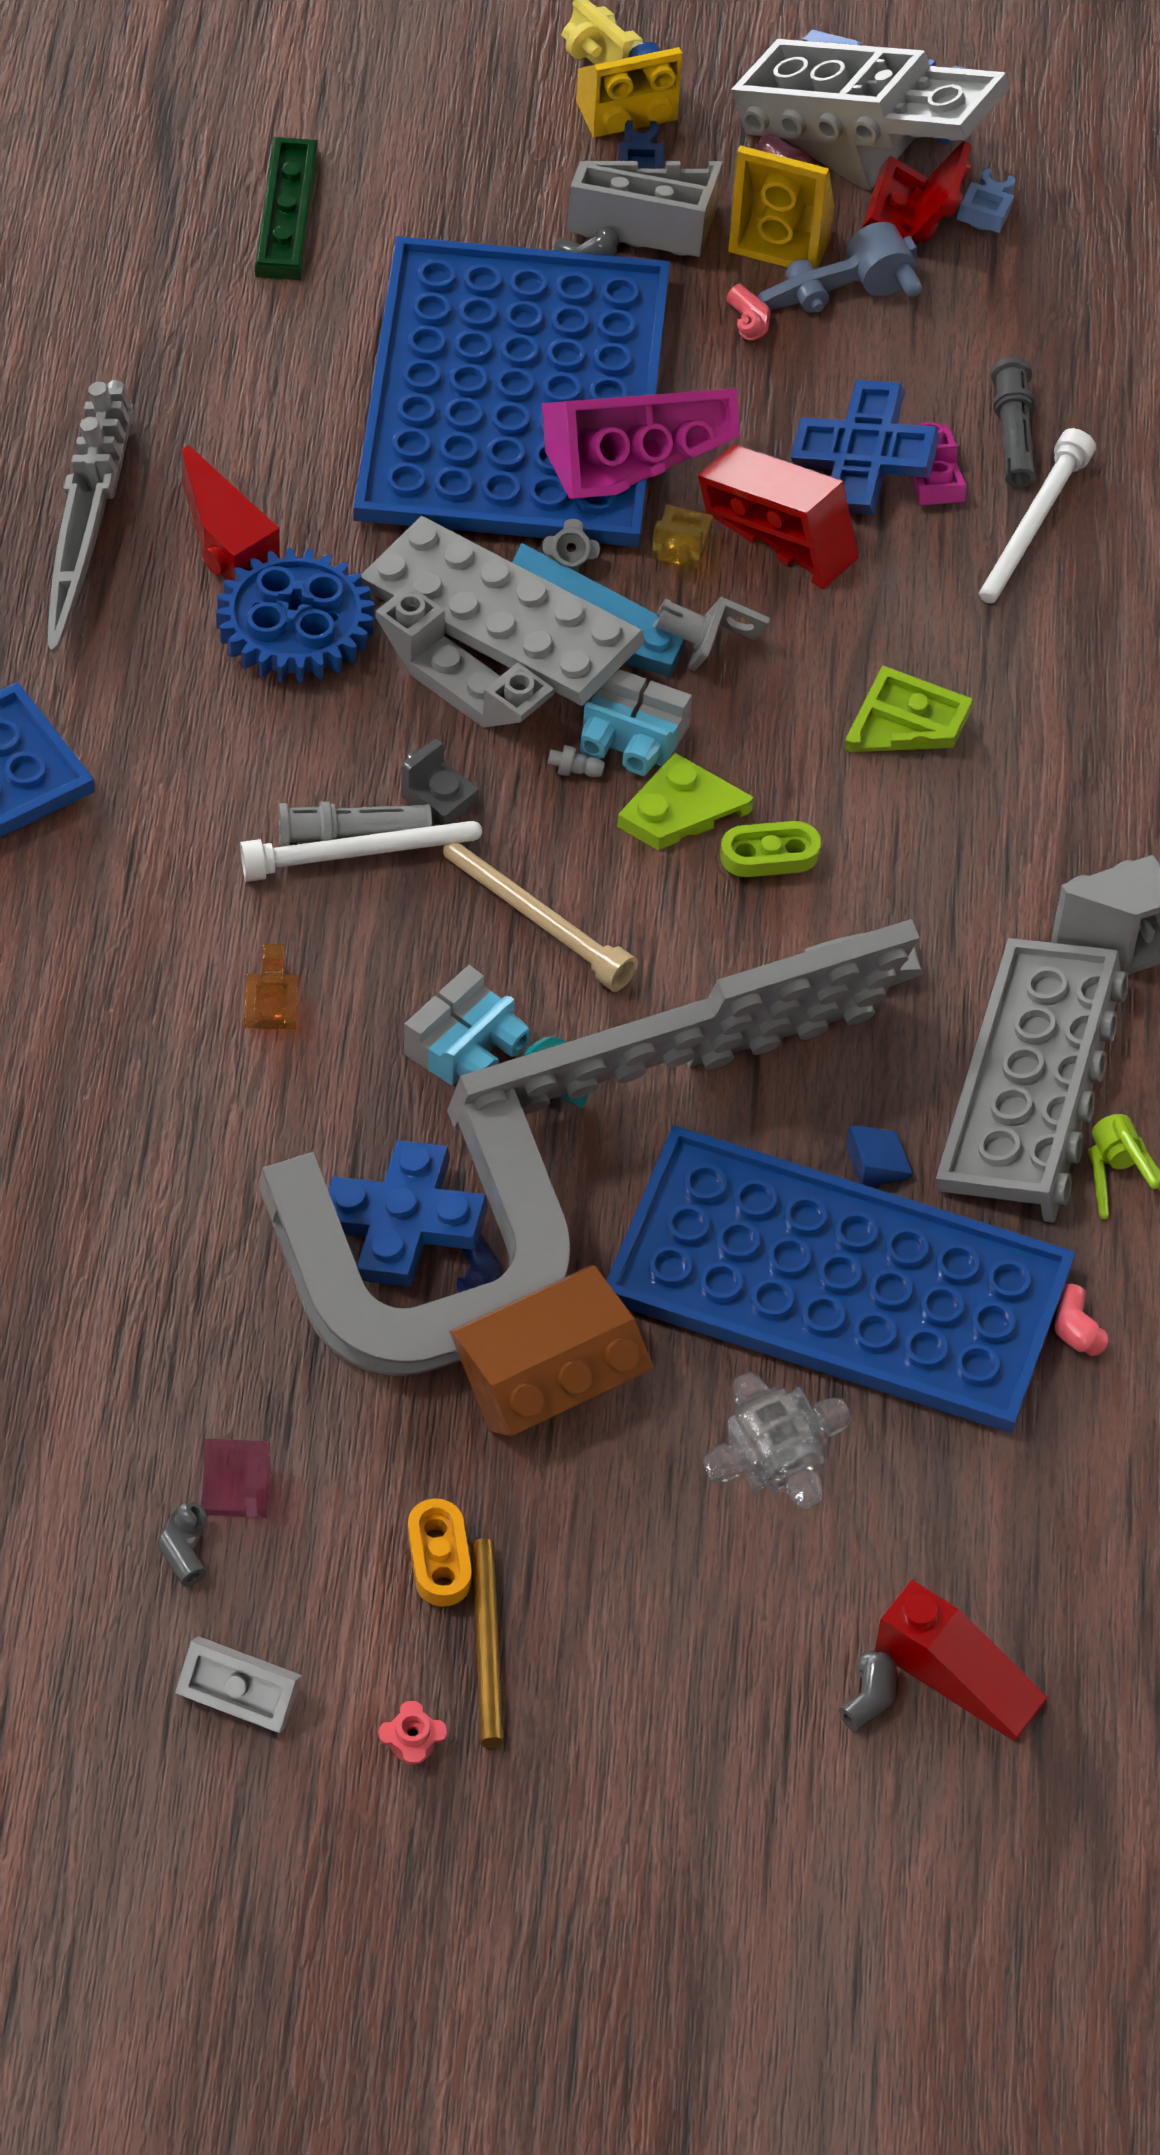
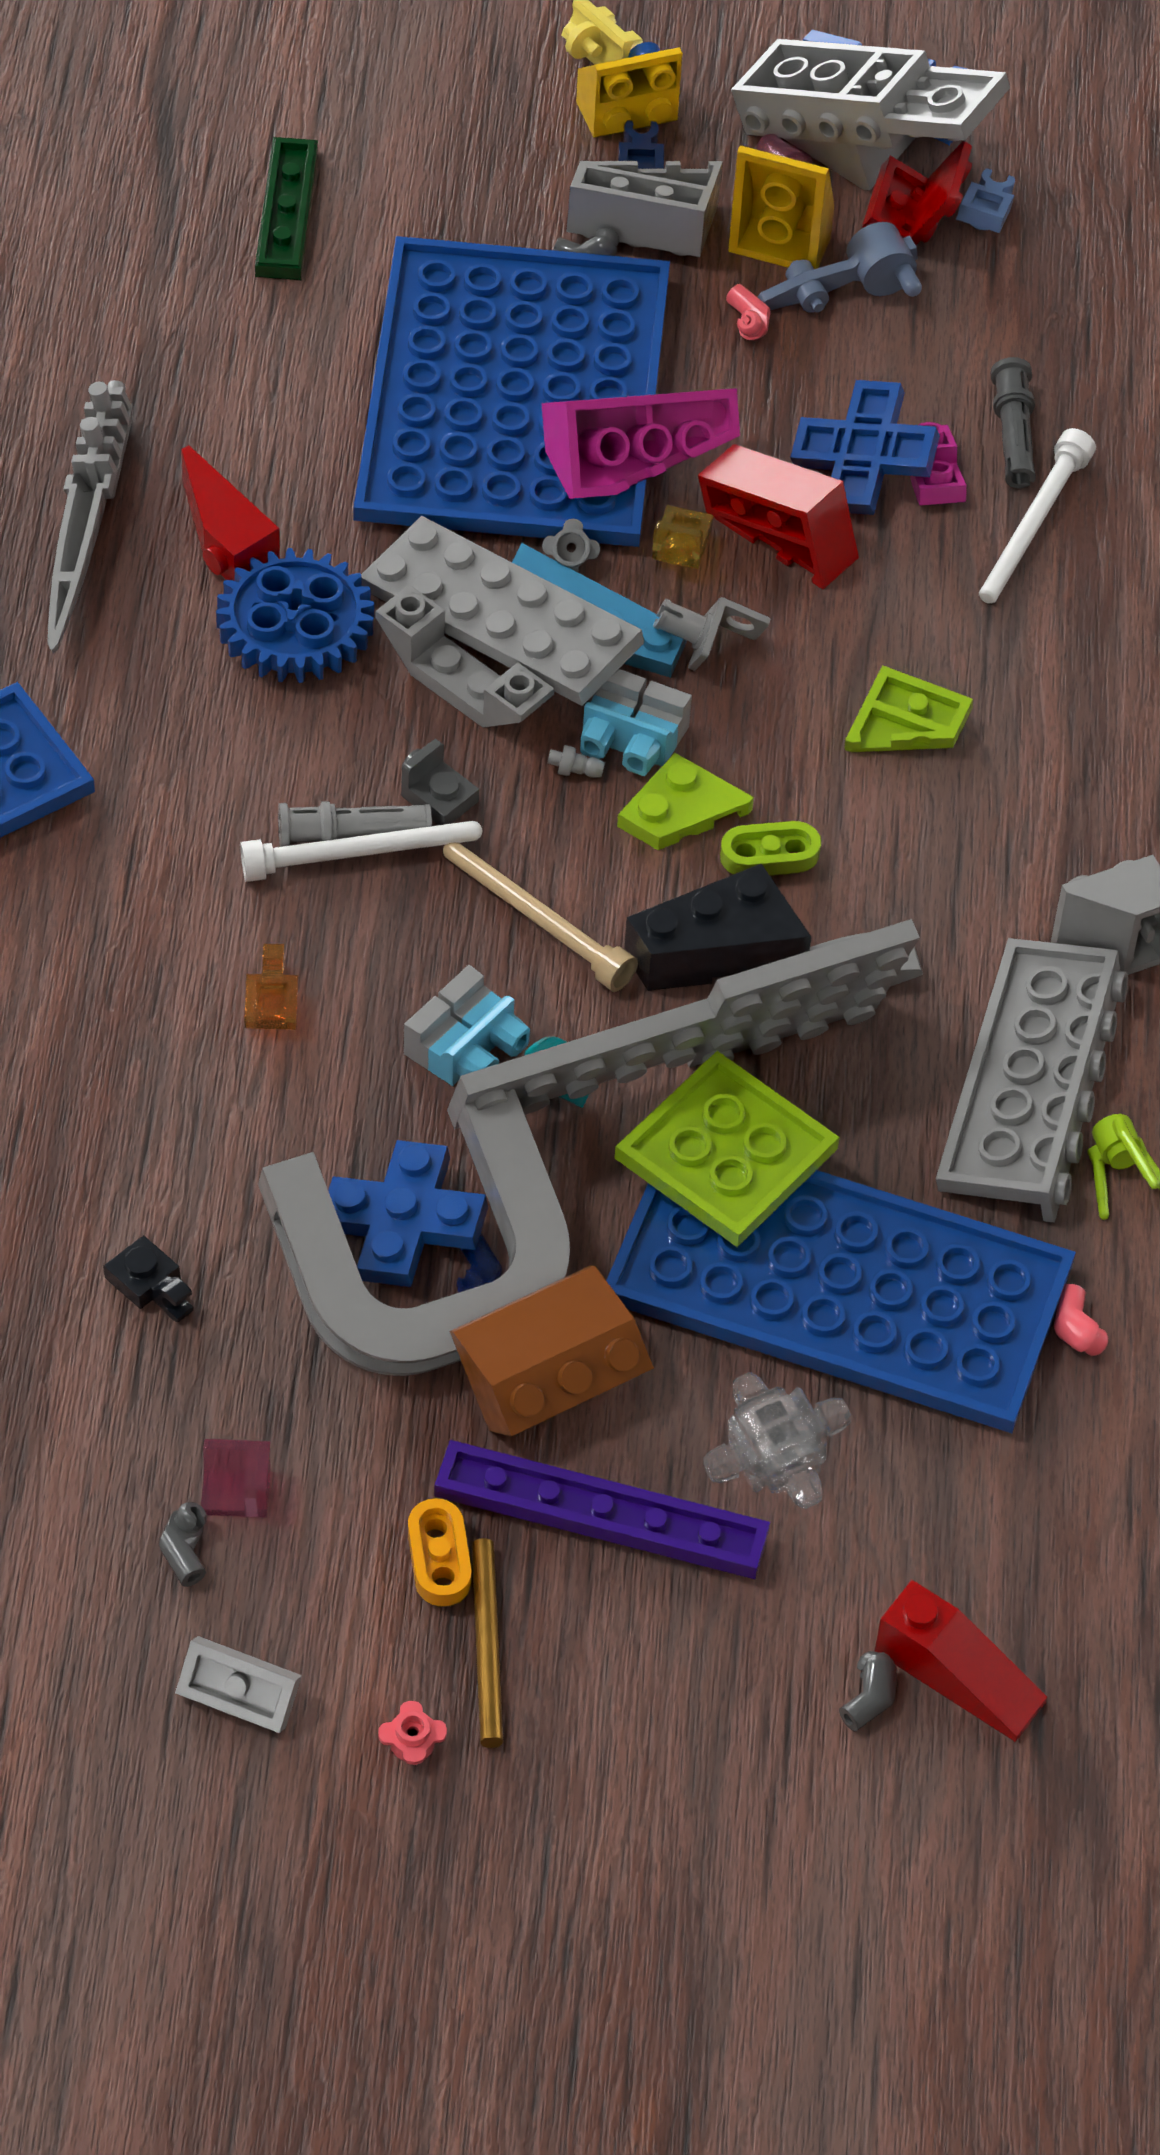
(148, 1274): none -> black plate
(602, 1509): none -> dark purple plate
(715, 932): none -> black wedge
(726, 1148): none -> lime plate
(877, 1155): blue slope -> none

